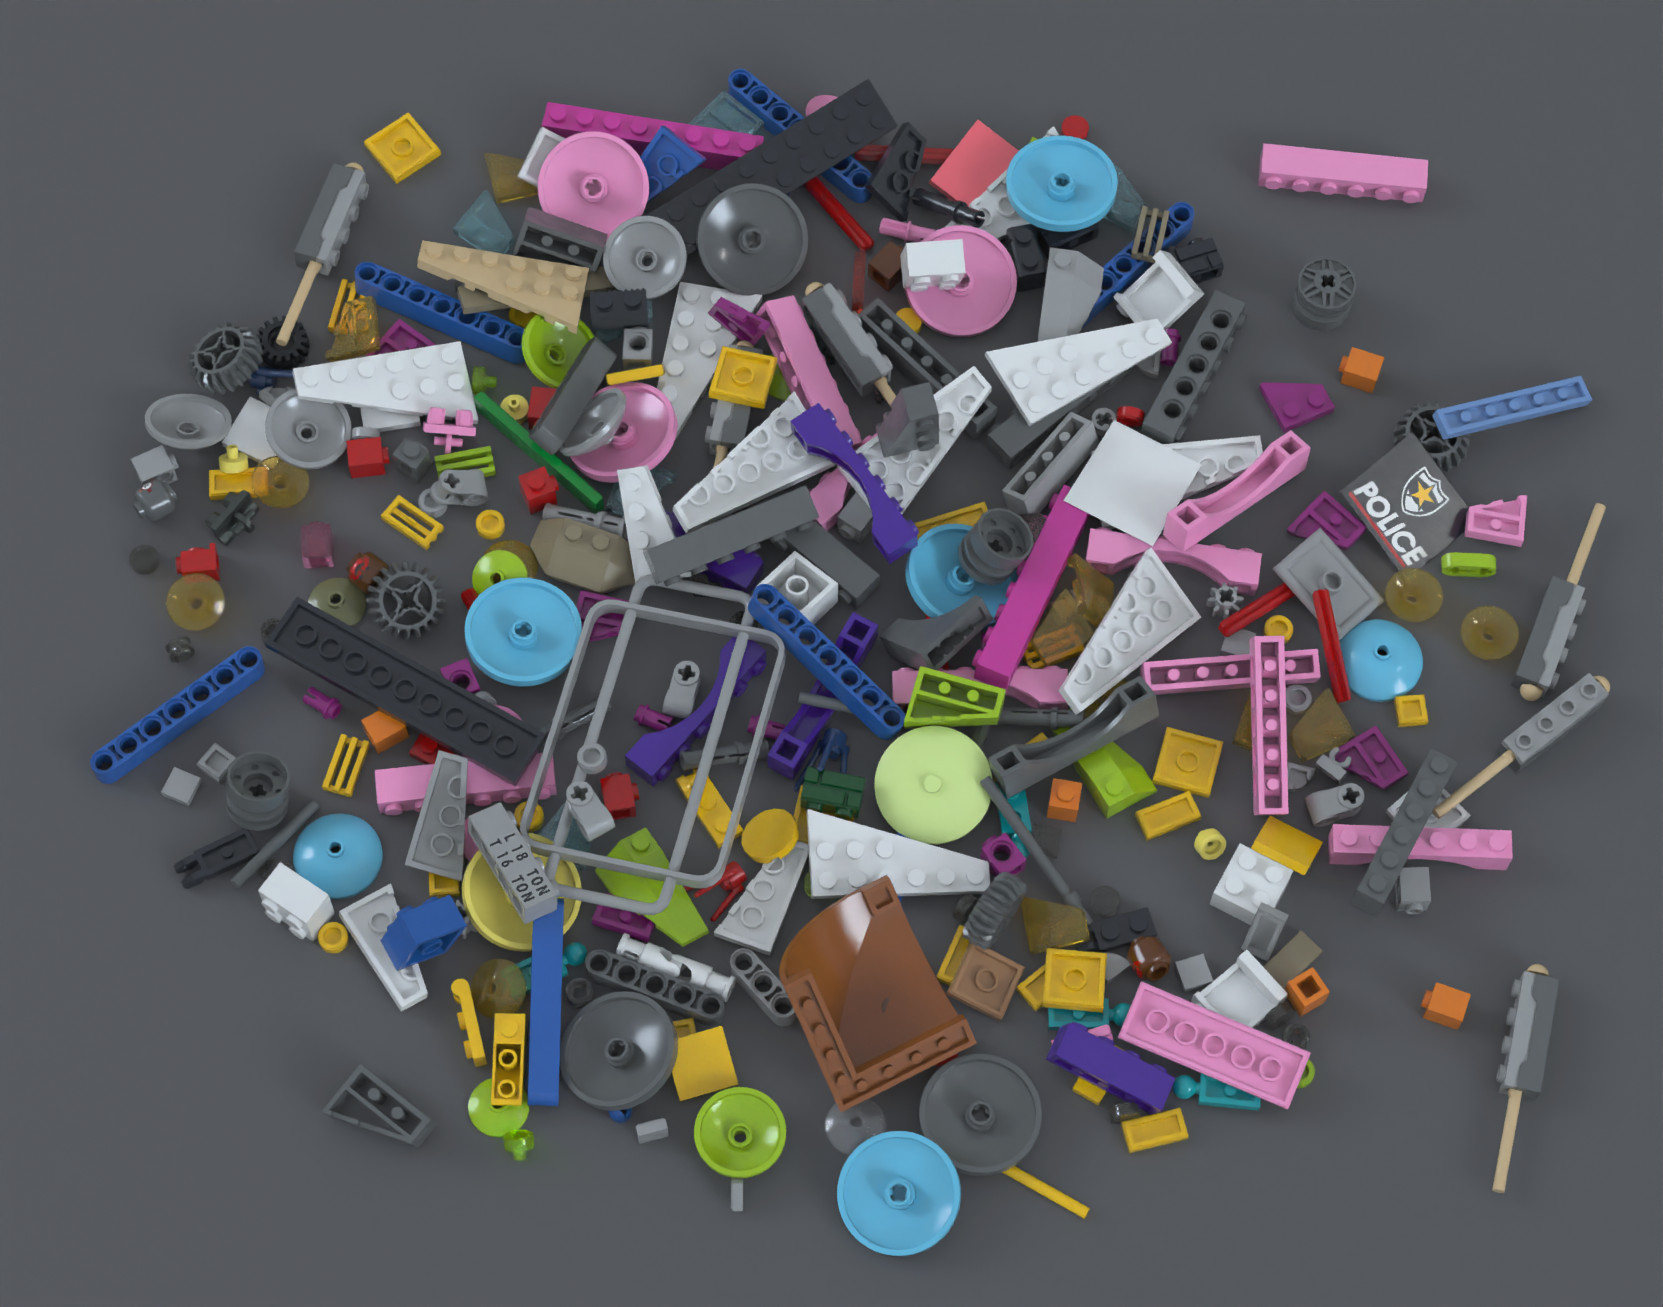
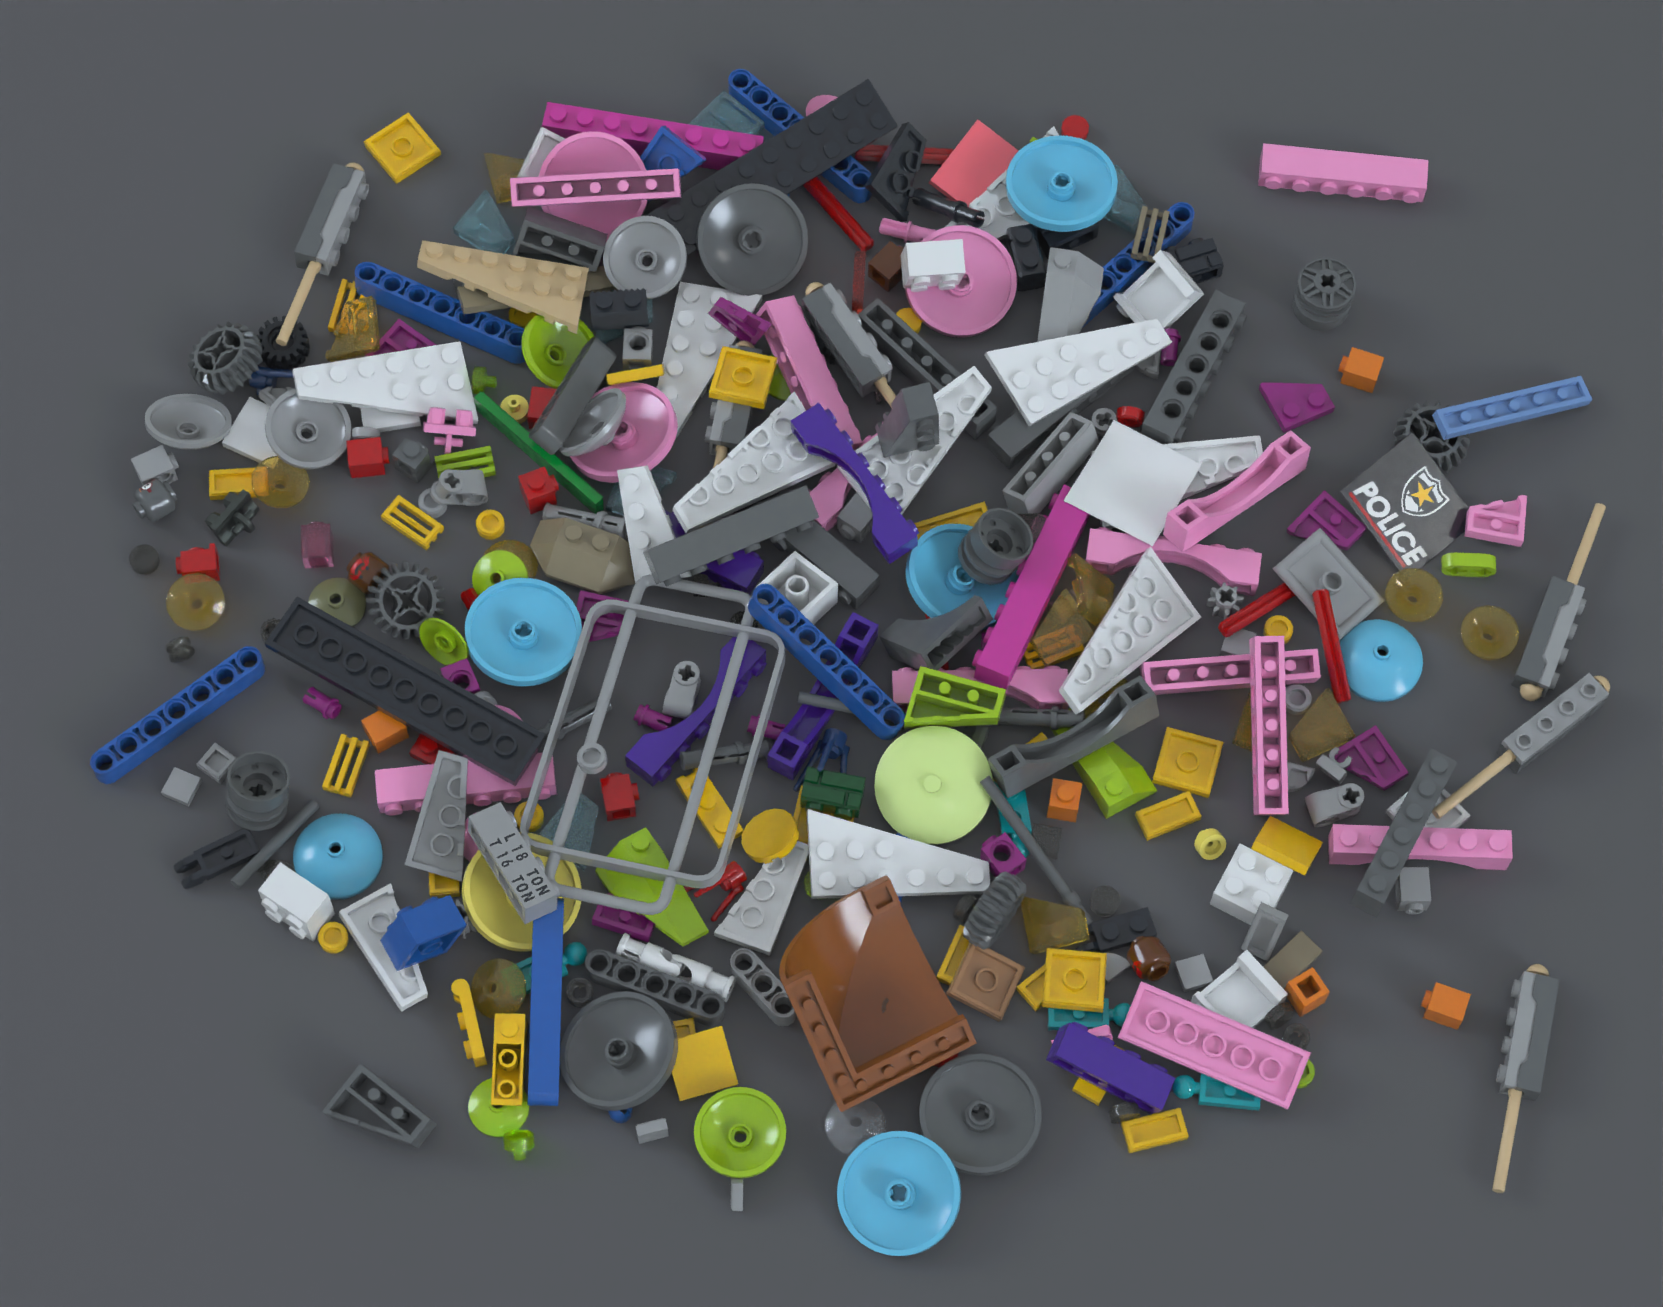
(233, 460): light yellow tile -> none
(443, 641): none -> lime dish
(590, 813): light grey piece -> none
(595, 187): none -> bright pink brick
(1047, 1191): yellow bar -> none
(1411, 710): yellow tile -> none

